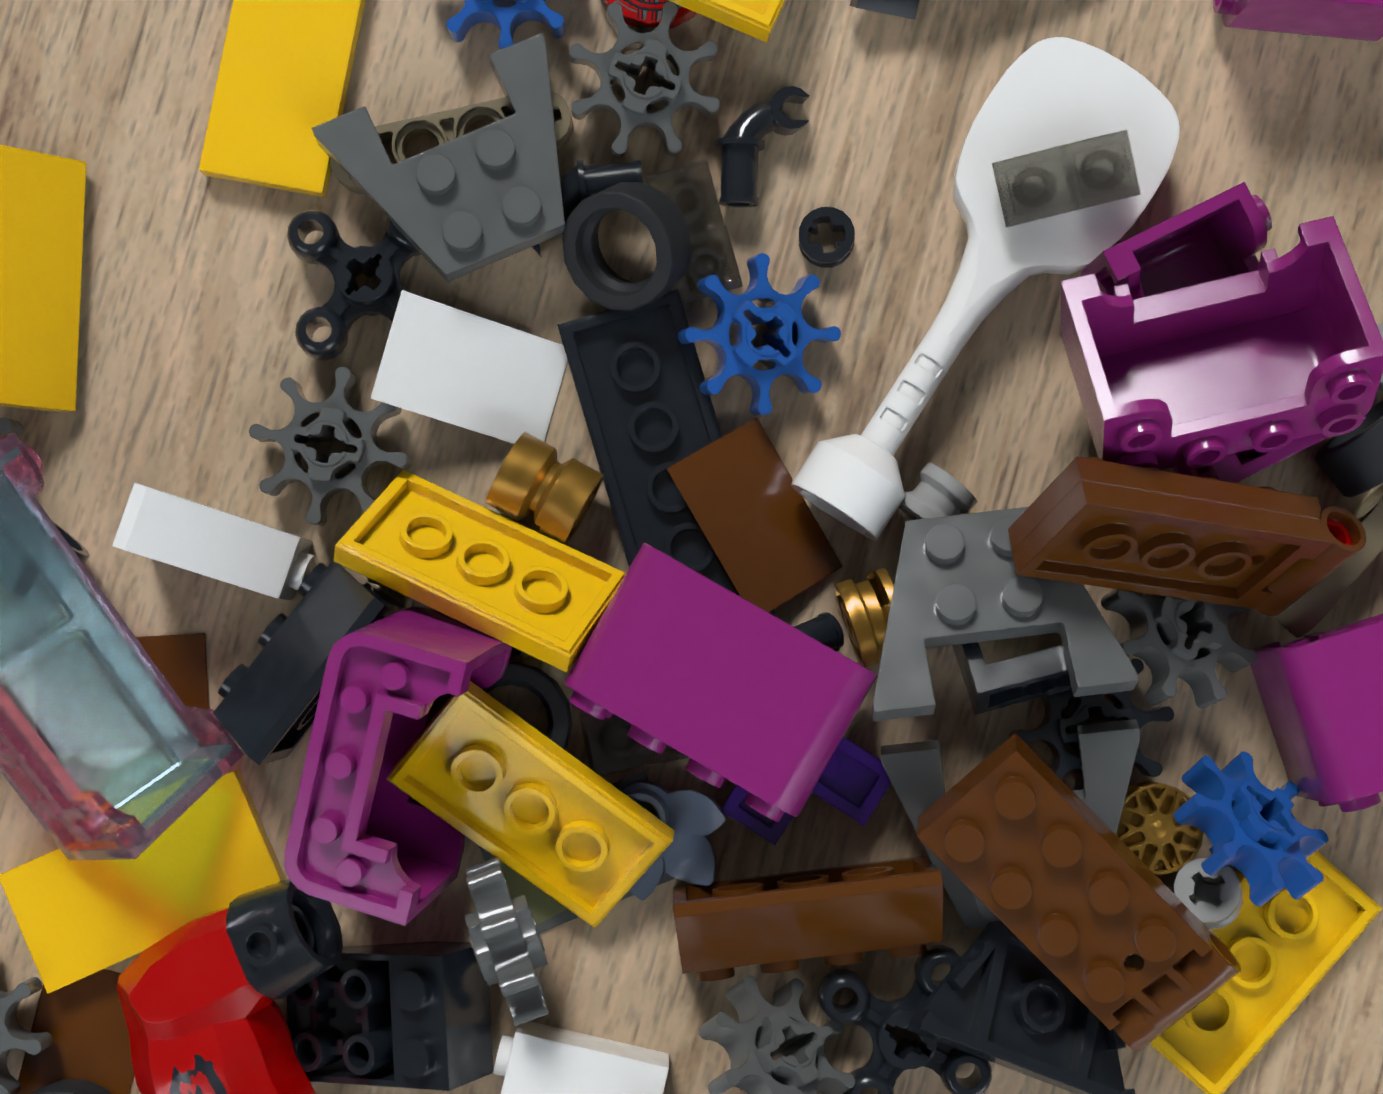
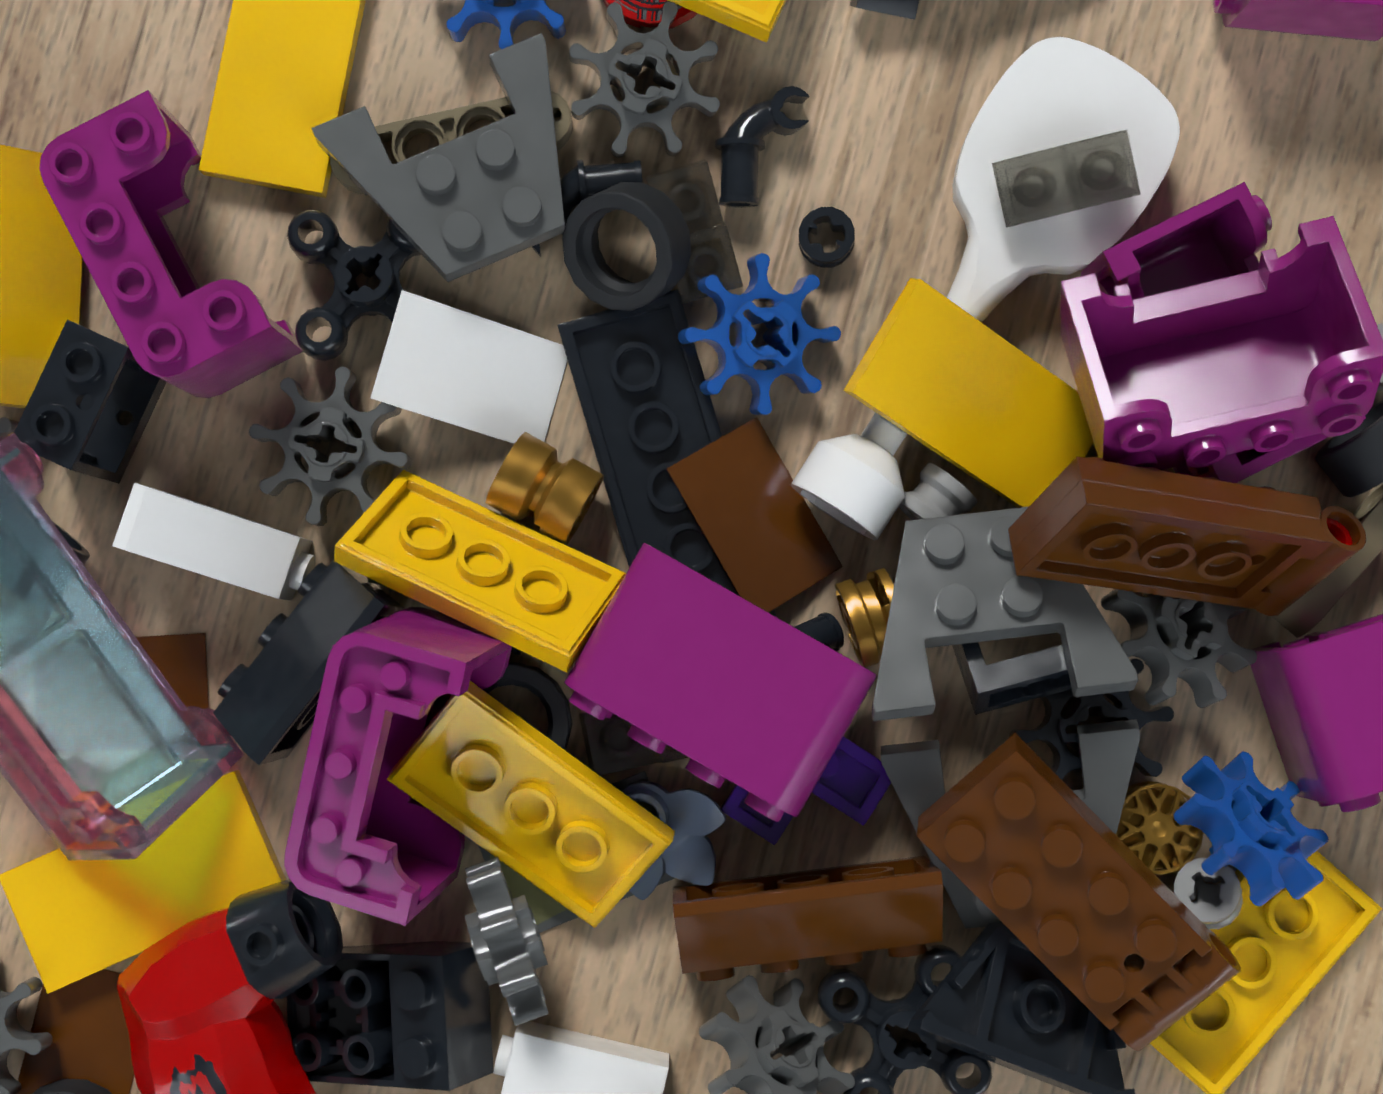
(80, 401): none -> black window
(112, 190): none -> magenta windscreen
(971, 396): none -> yellow tile

